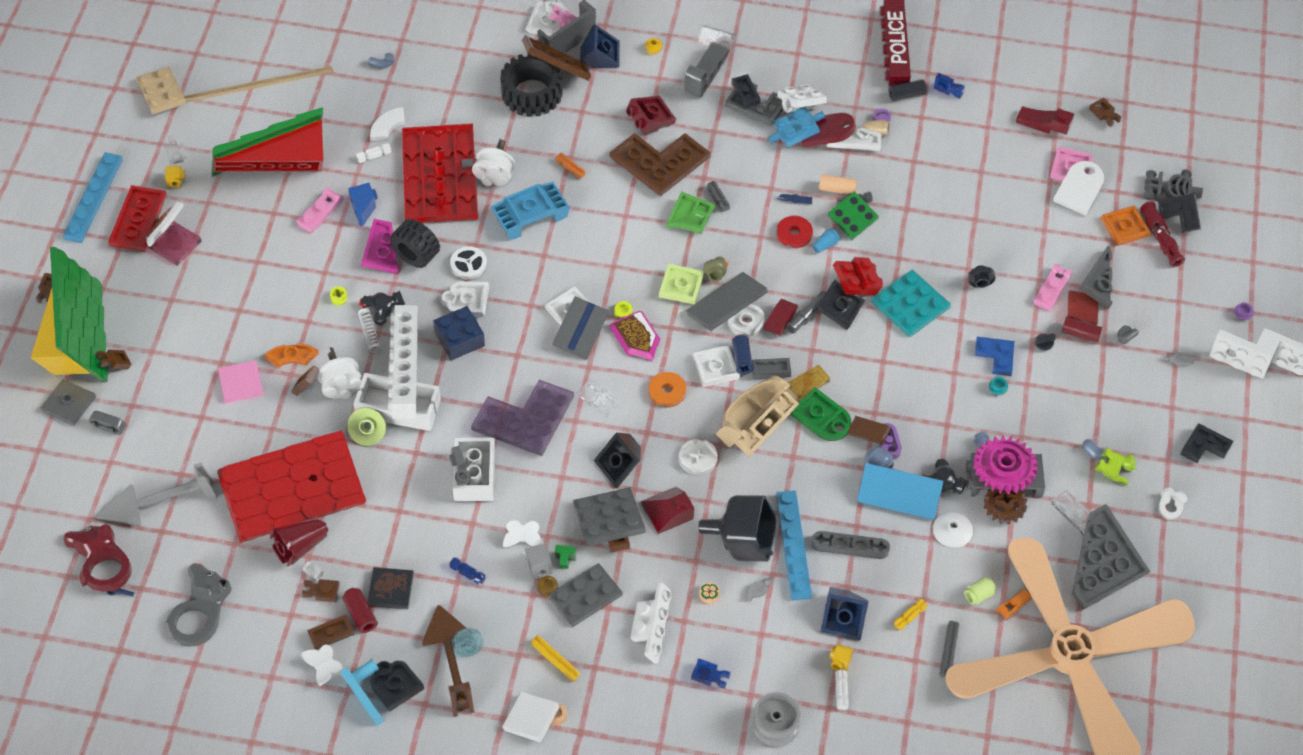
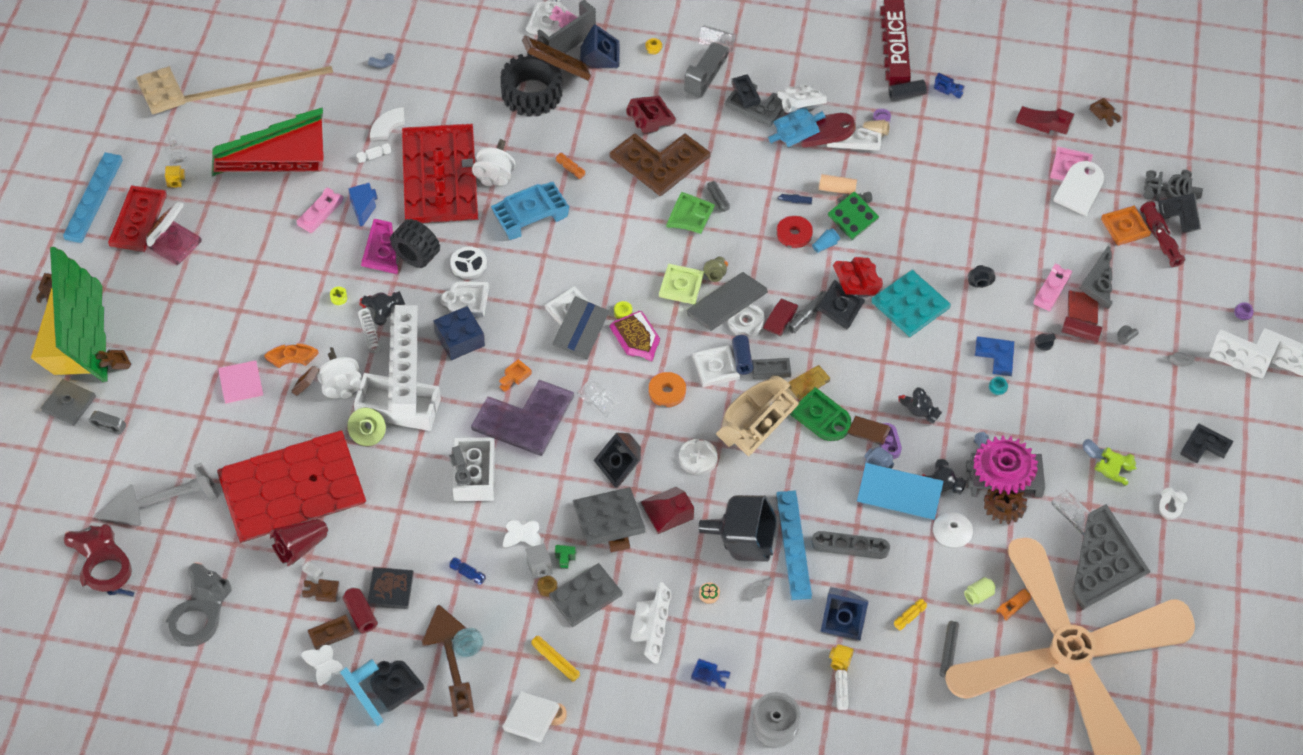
(517, 373): none -> orange plate
(920, 405): none -> black animal

